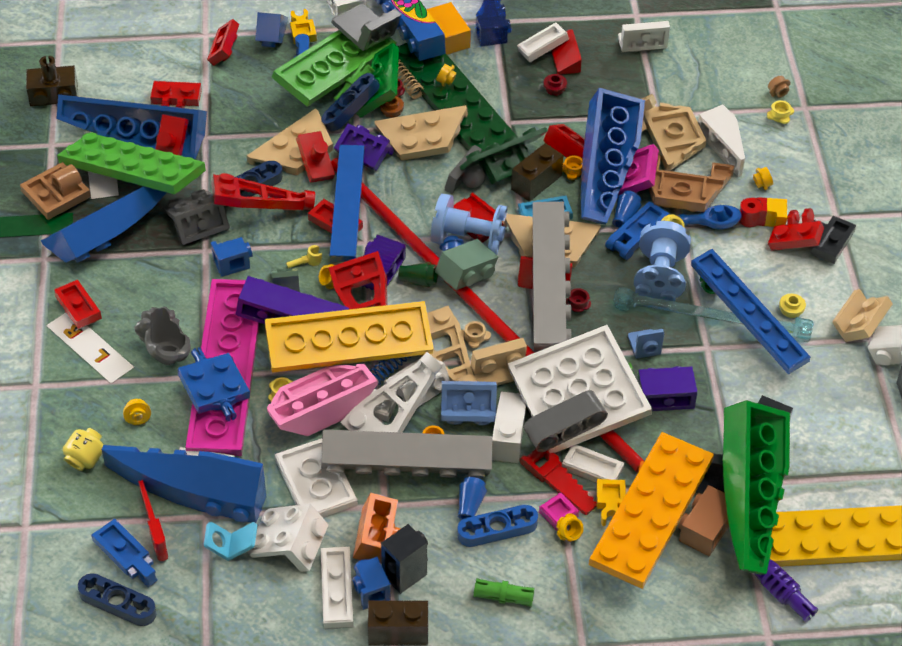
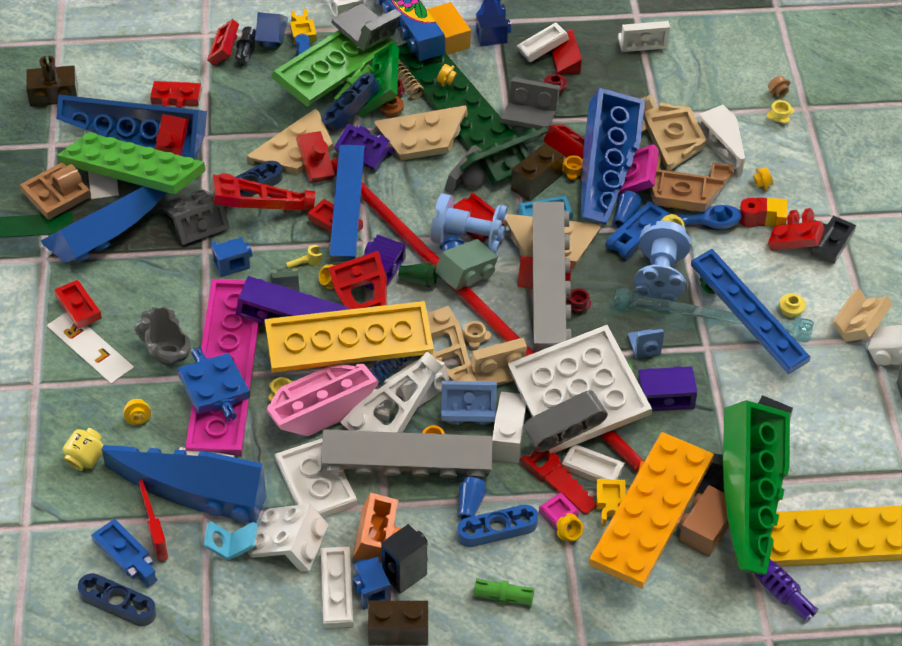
(245, 45): none -> black axle
(531, 104): none -> dark grey bracket

